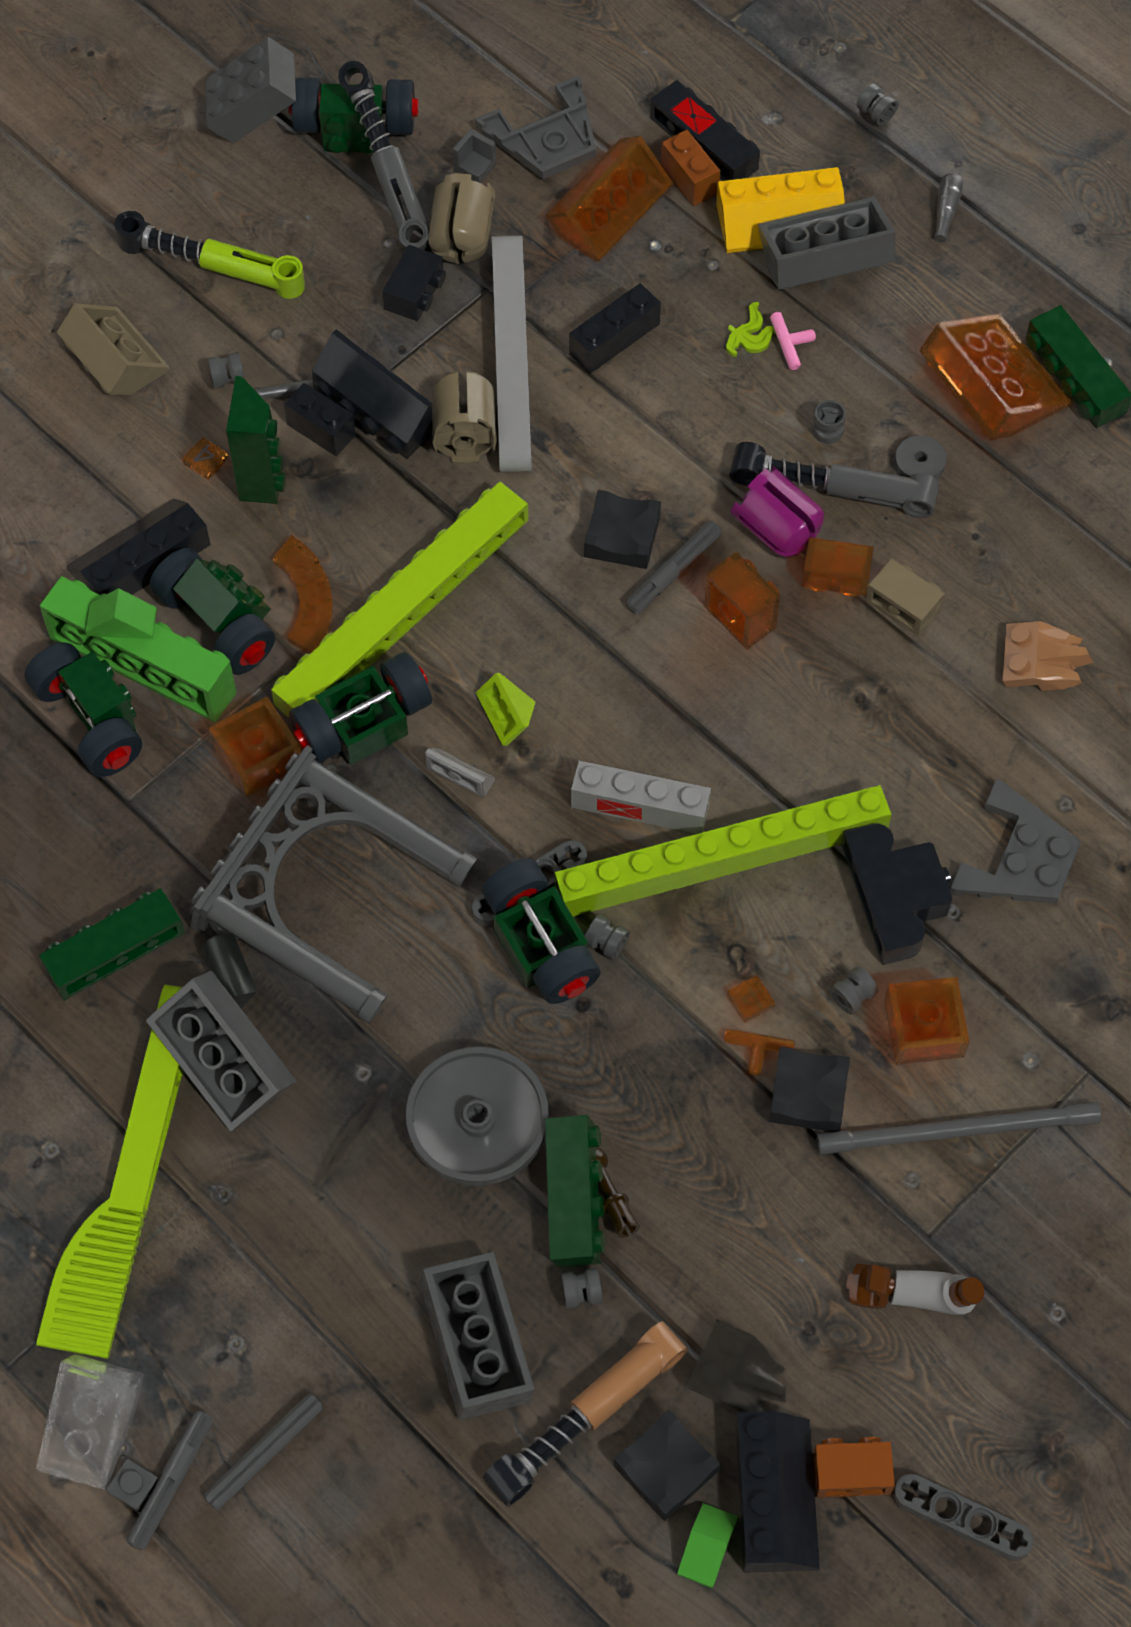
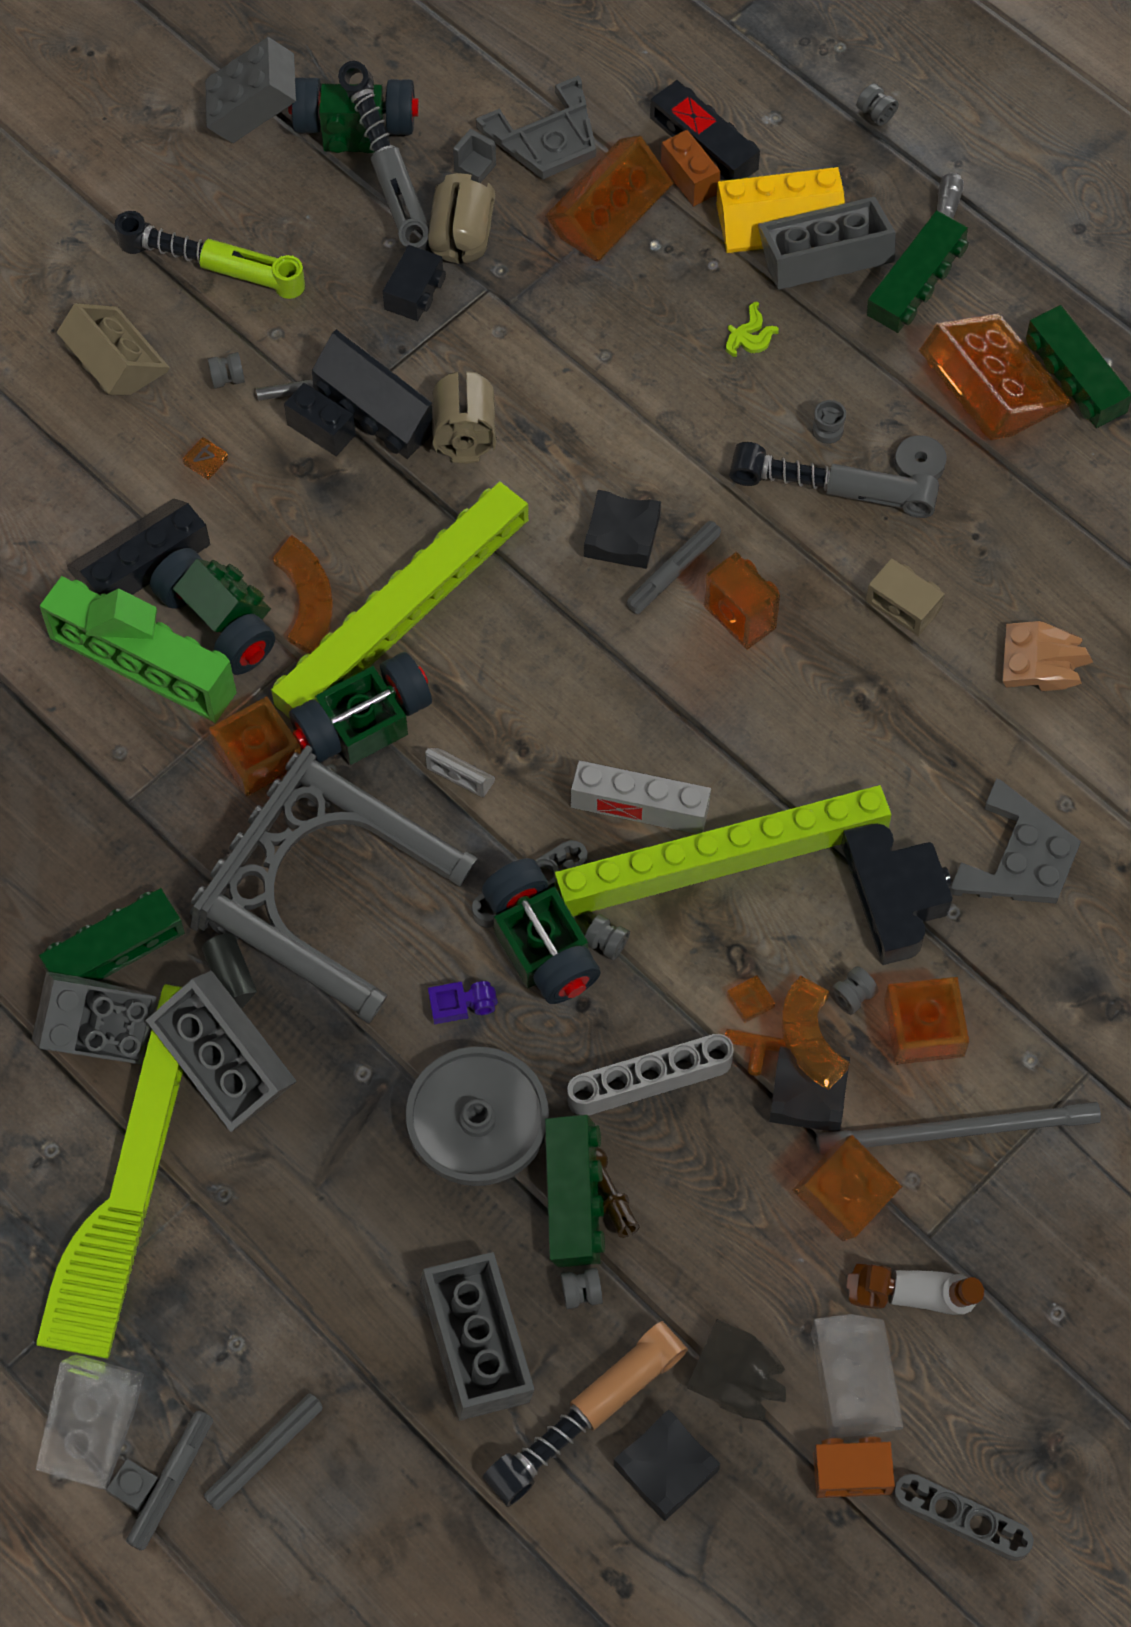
(92, 1018): none -> dark grey slope
(96, 701): brick -> none
(254, 446): dark green slope -> none
(451, 1002): none -> dark purple plate
(506, 707): lime slope -> none
(511, 354): light grey beam -> none
(614, 328): black brick -> none
(638, 1087): none -> light grey beam
(707, 1545): bright green slope -> none
(776, 1492): black slope -> none
(779, 513): magenta cylinder -> none
(788, 340): bright pink piece -> none
(804, 1036): none -> clear orange tile
(837, 567): clear orange brick -> none
(847, 1188): none -> clear orange brick
(856, 1375): none -> clear slope
(918, 271): none -> dark green brick

